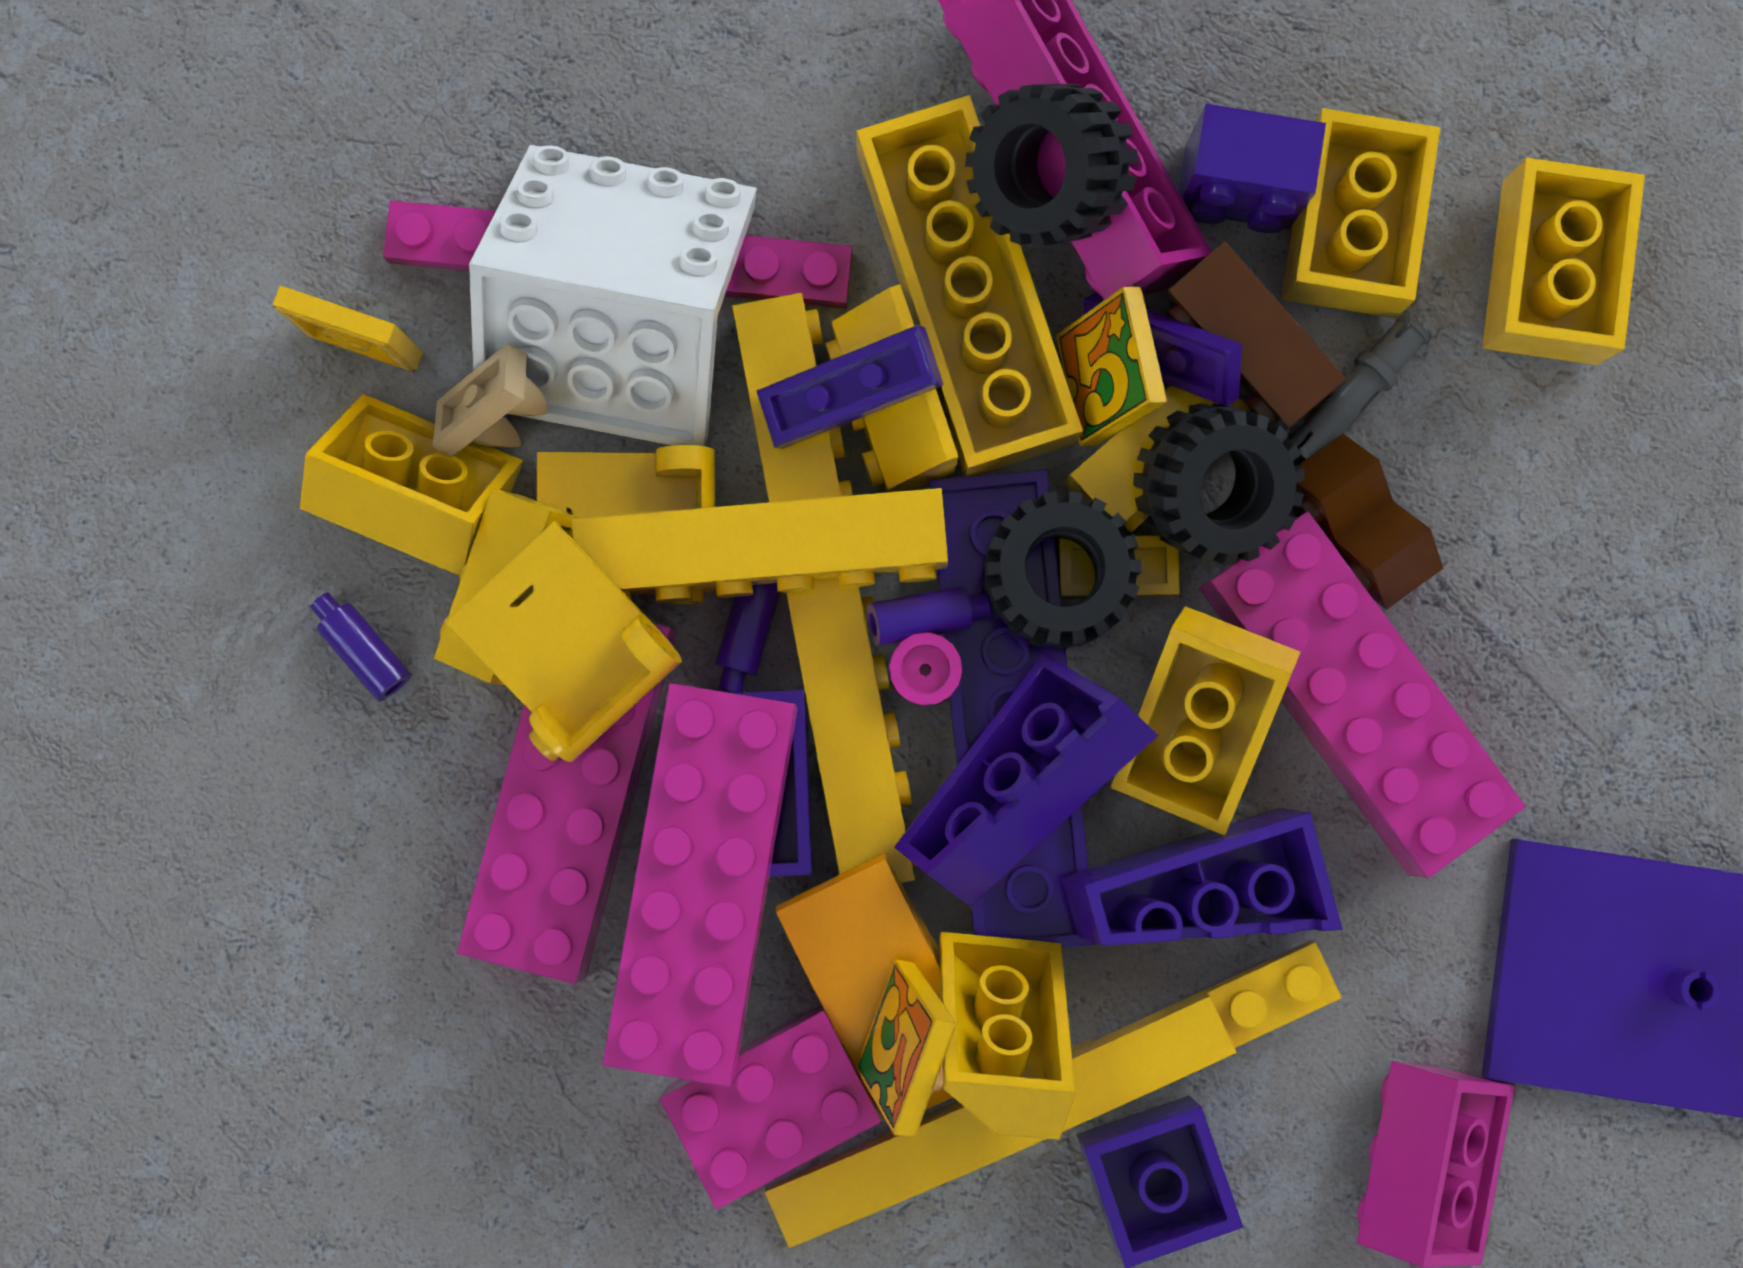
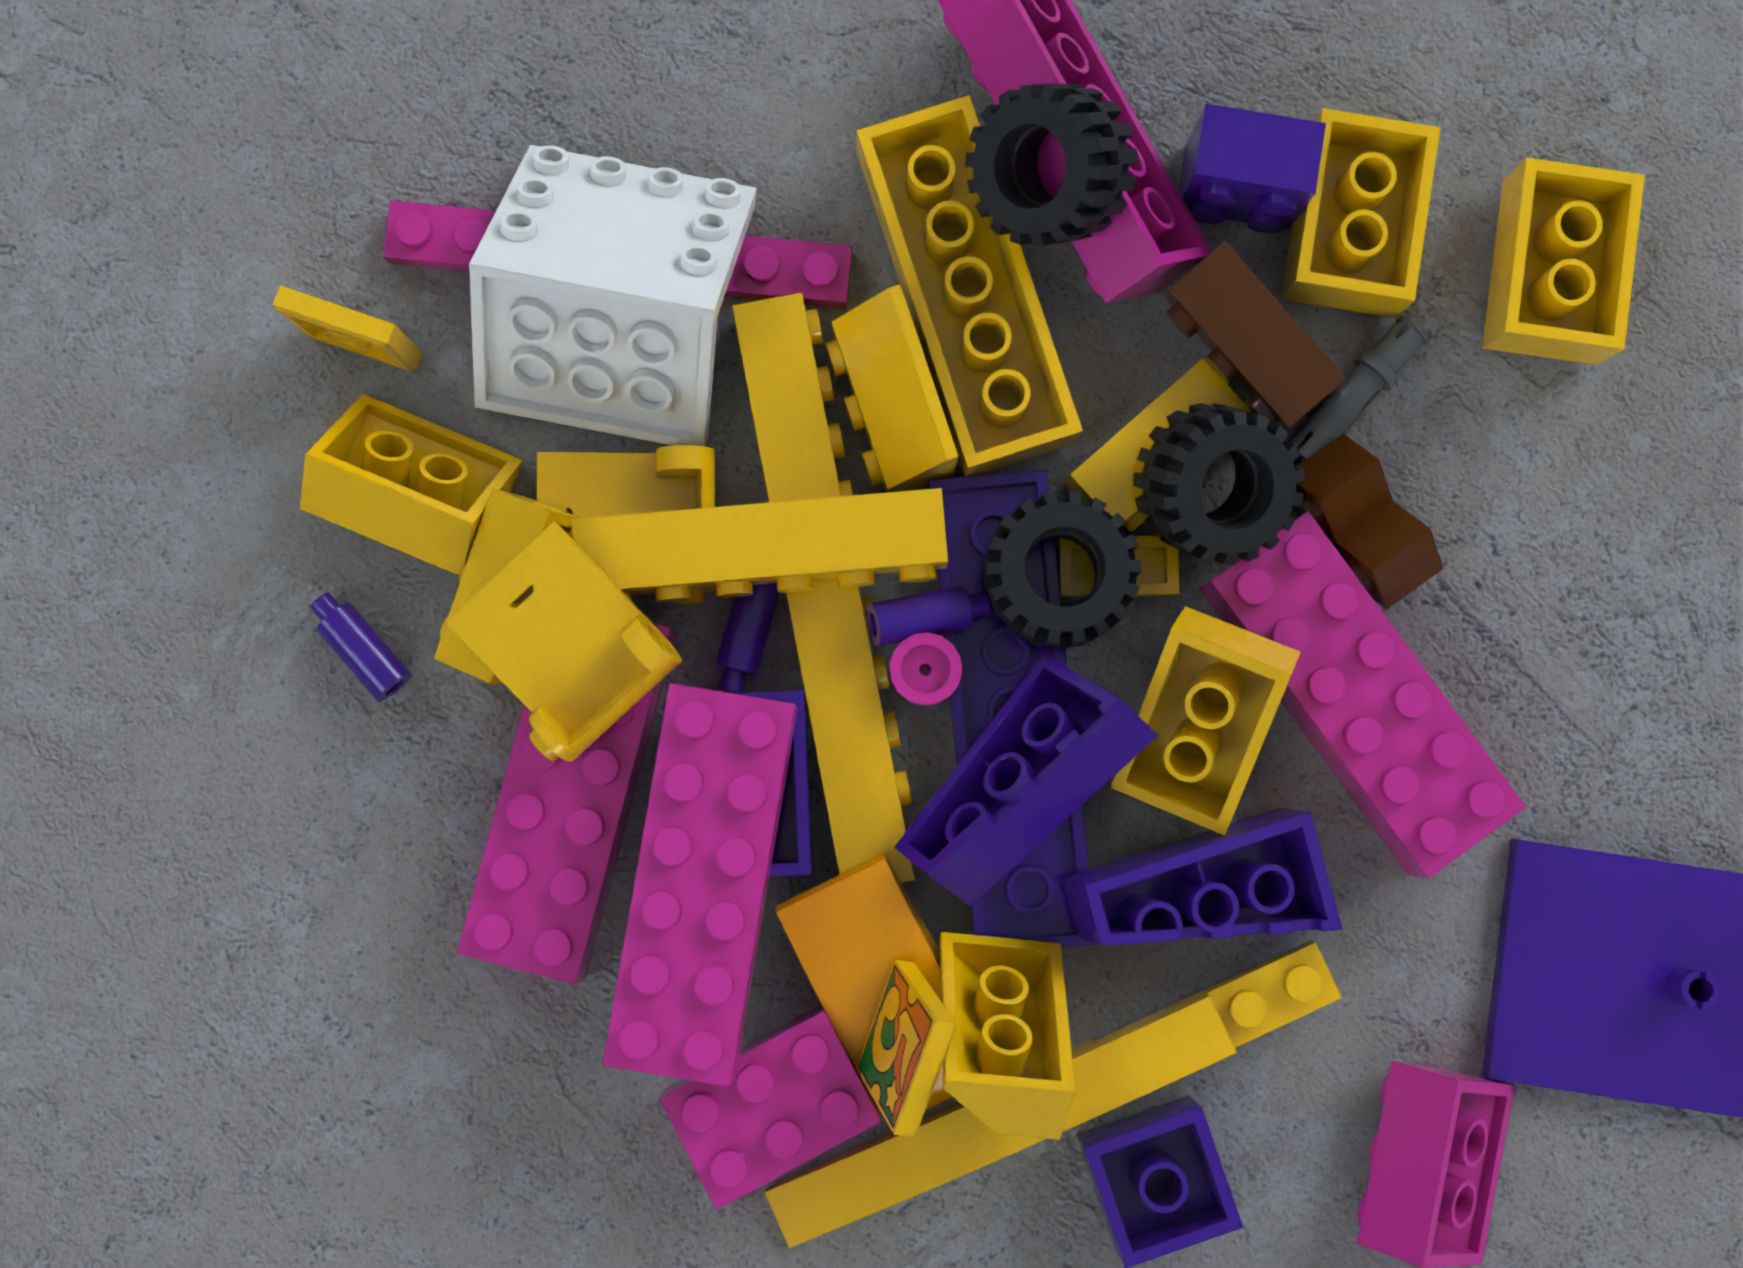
(478, 403): tan tile -> none
(850, 387): dark purple tile -> none
(1111, 366): tile -> none
(1192, 357): dark purple tile -> none

